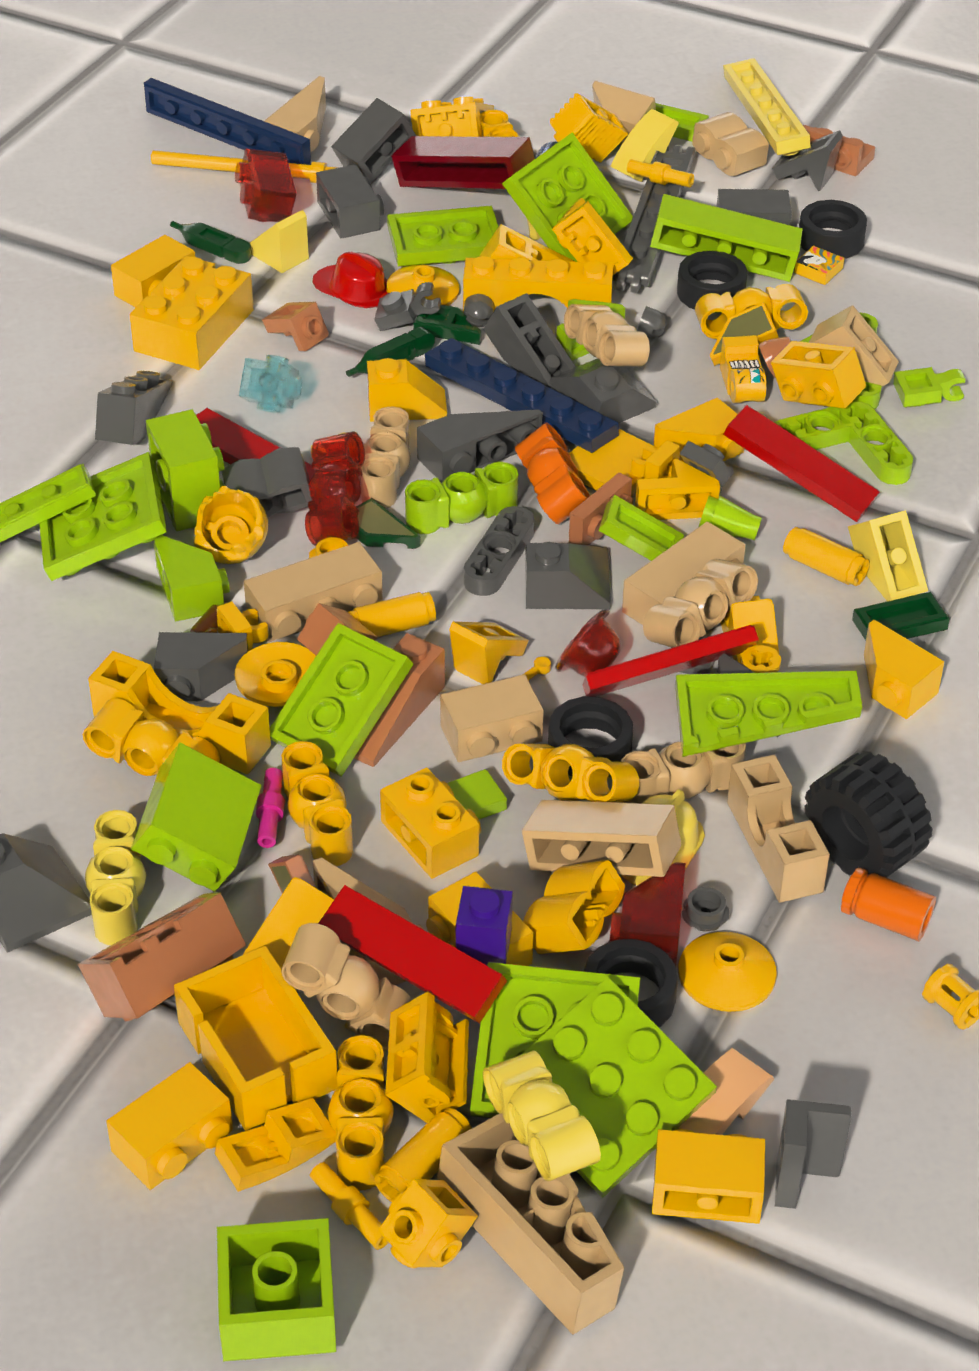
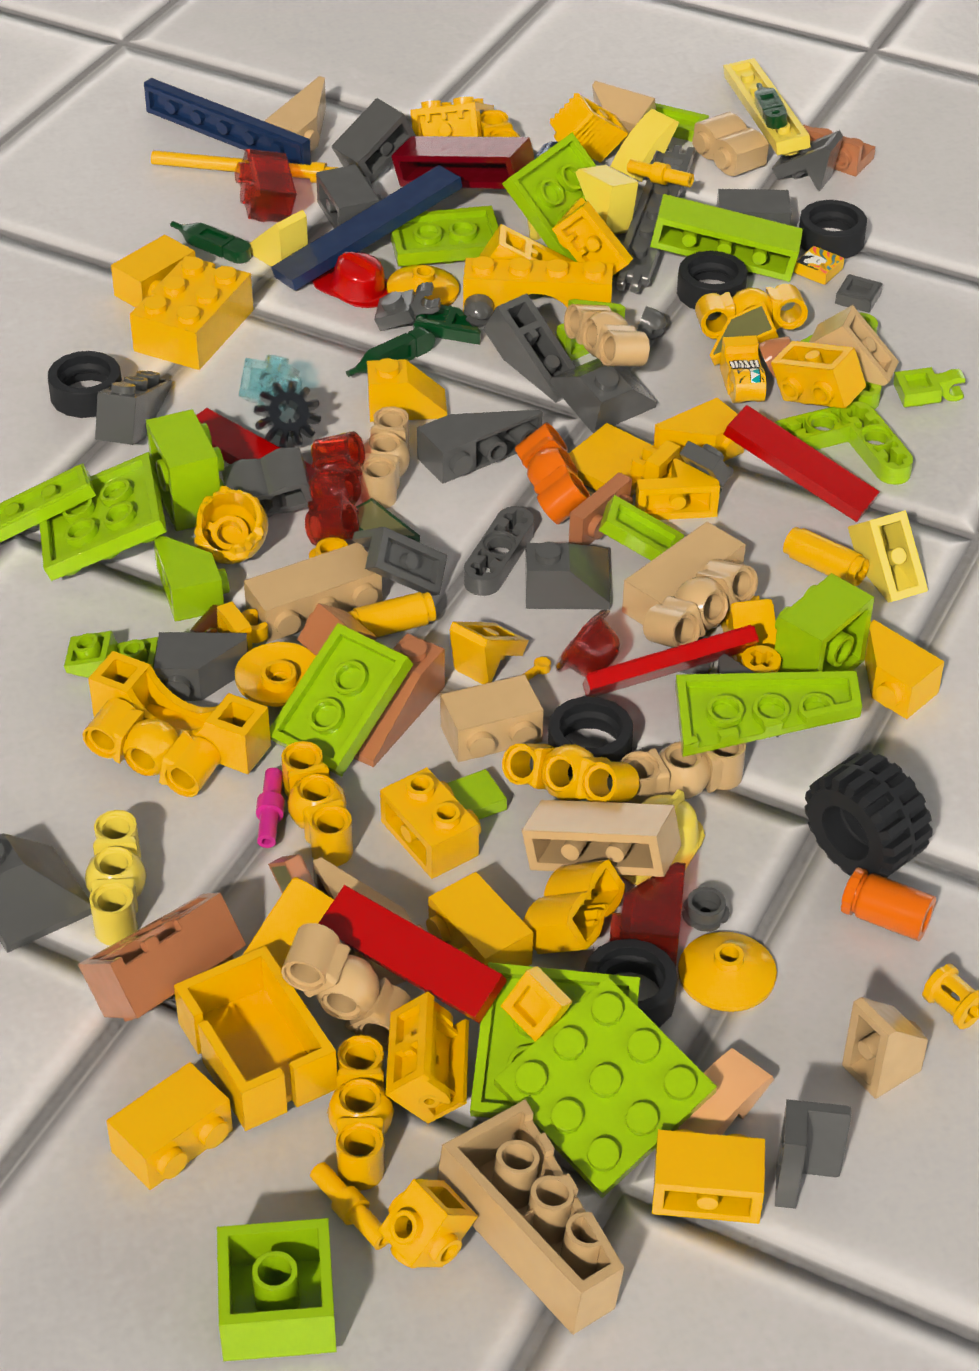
(76, 368): none -> black tyre
(91, 649): none -> lime slope
(196, 817): lime brick -> none
(284, 1142): yellow slope -> none
(299, 320): nougat bracket -> none
(302, 414): none -> black gear
(367, 227): none -> dark blue tile
(403, 559): none -> dark grey panel
(421, 1154): yellow piece -> none
(460, 497): lime piece -> none
(484, 924): dark purple brick -> none
(519, 392): dark blue plate -> none
(536, 1003): none -> yellow plate
(541, 1115): light yellow piece -> none
(610, 195): none -> light yellow slope
(730, 518): lime cone -> none
(770, 107): none -> dark green piece
(786, 851): tan arch -> none
(825, 628): none -> lime brick
(858, 292): none -> dark grey tile
(882, 1046): none -> tan slope
(906, 616): dark green tile -> none

